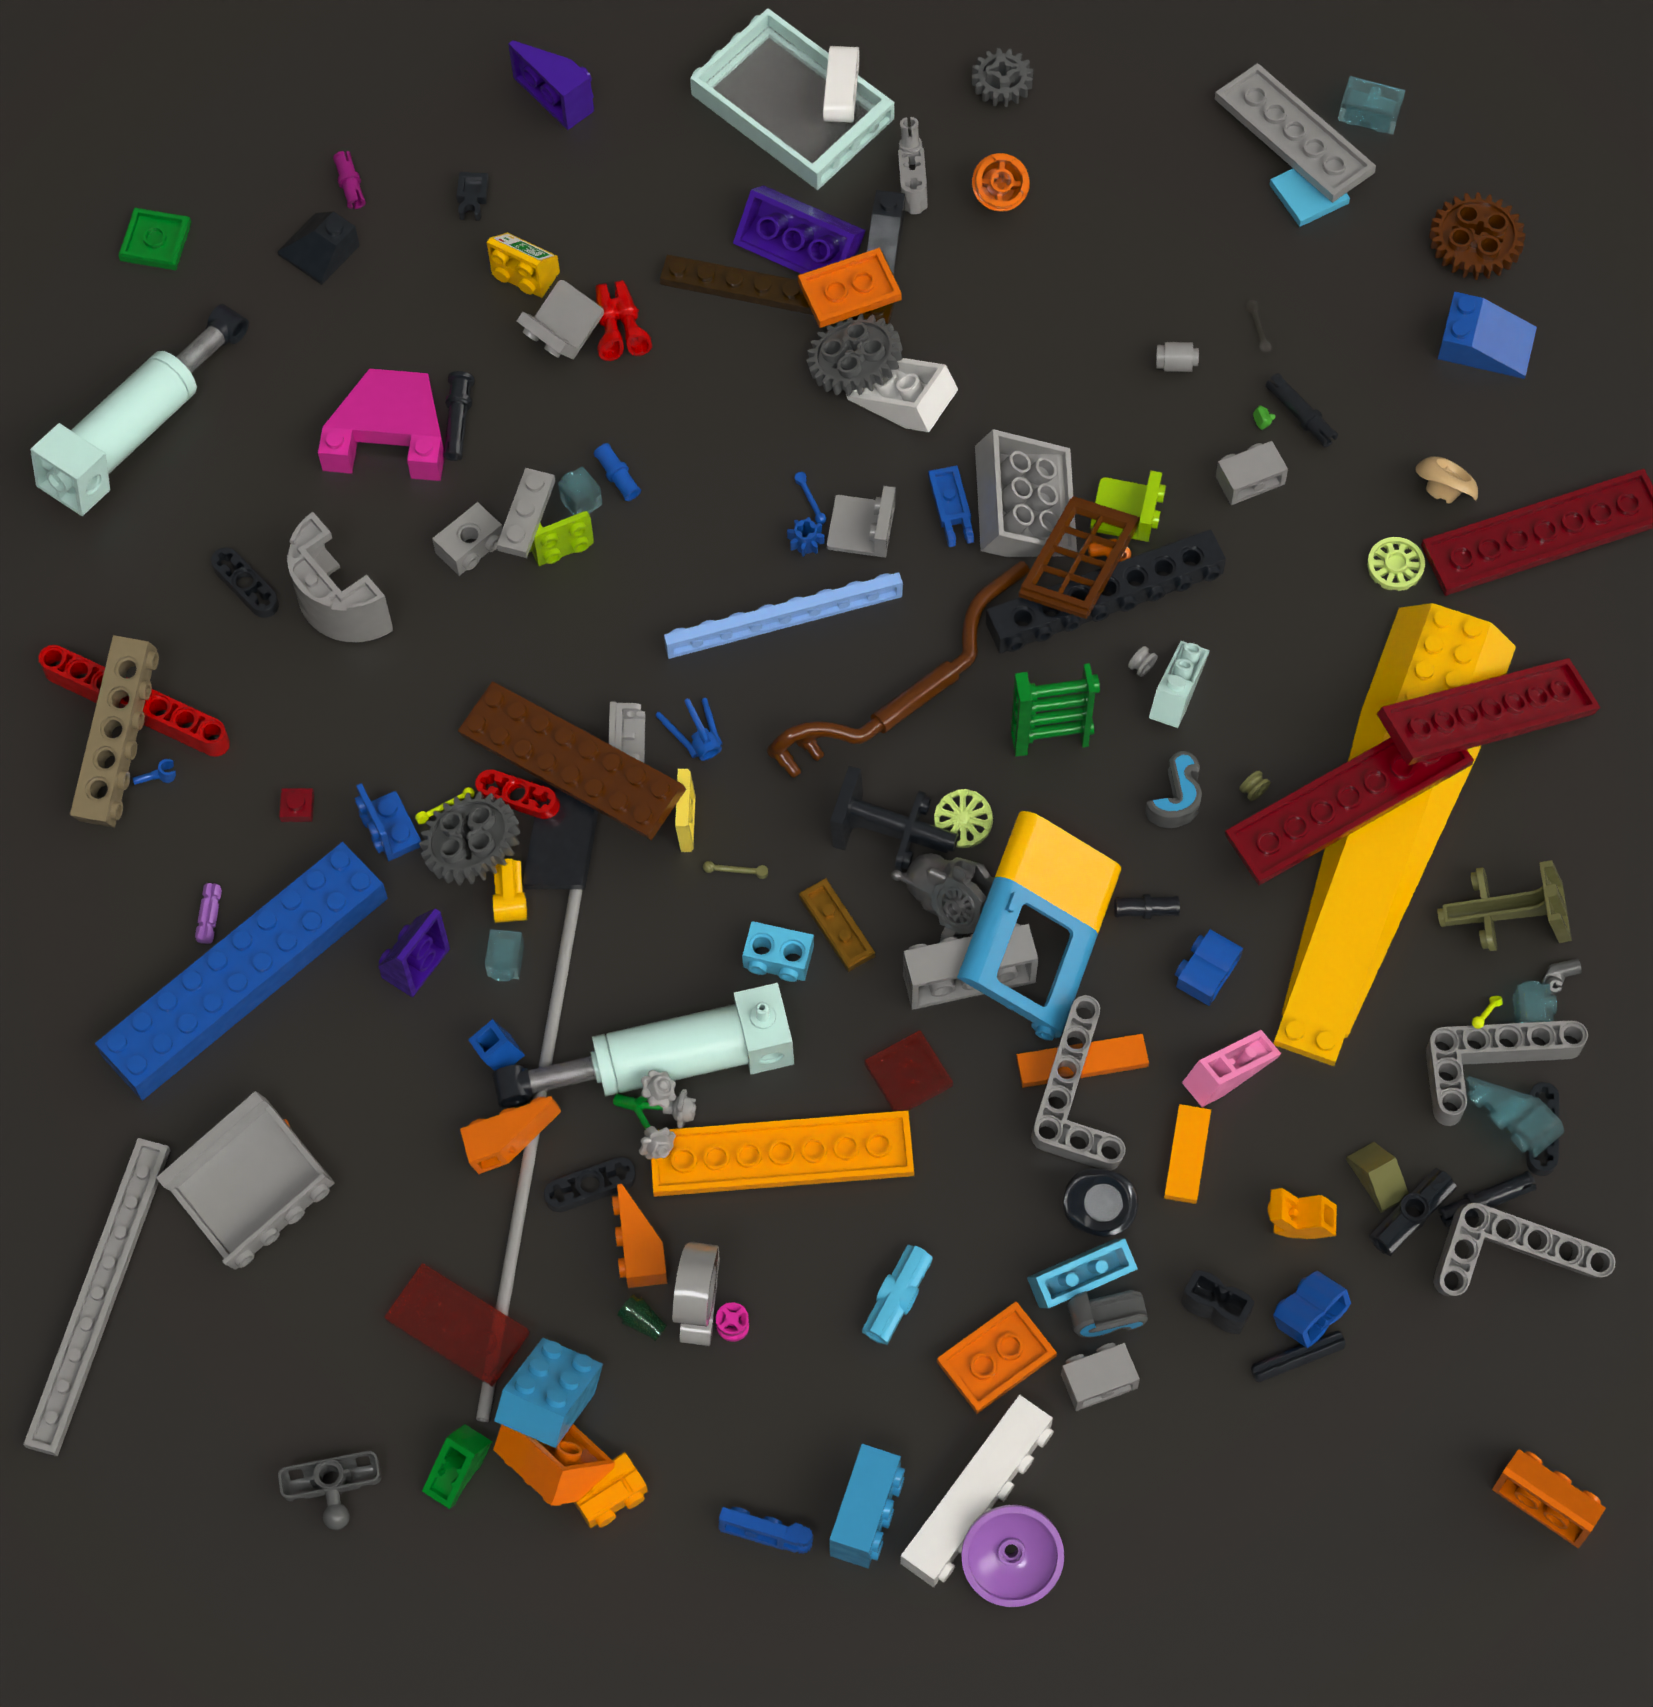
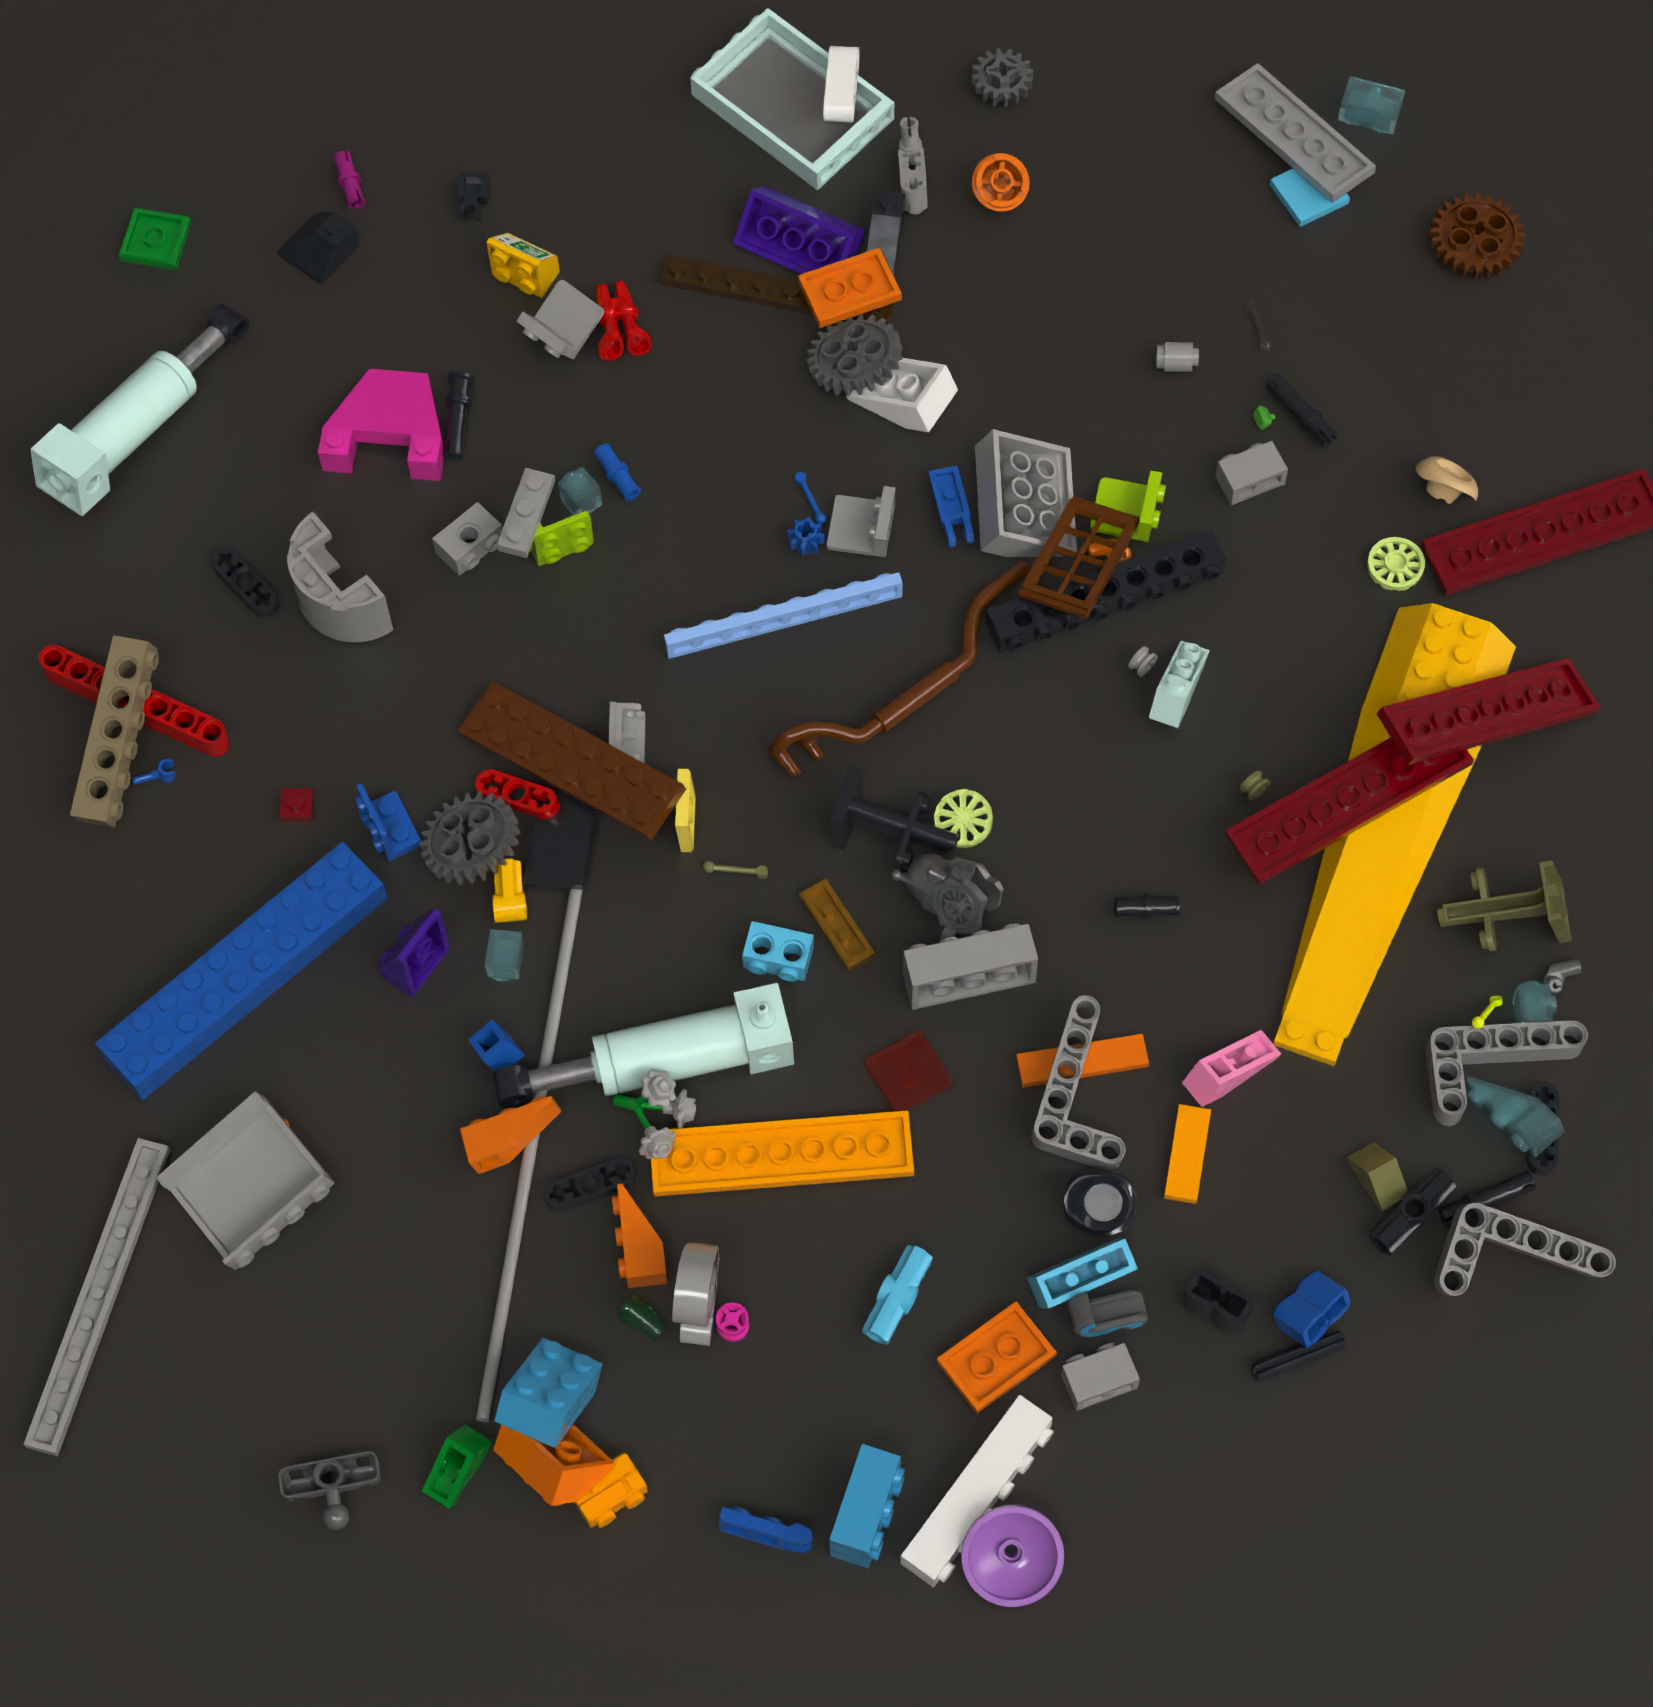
(208, 913): medium lavender axle -> none
(423, 816): neon yellow hinge -> none
(457, 1325): clear red tile -> none
(553, 82): dark purple slope -> none
(704, 743): blue plant -> none
(1026, 705): green fence -> none
(1059, 880): piece -> none
(1185, 790): dark grey animal -> none
(1208, 967): blue brick -> none
(1302, 1217): light orange brick -> none
(1486, 337): blue slope -> none
(1549, 1497): orange slope -> none

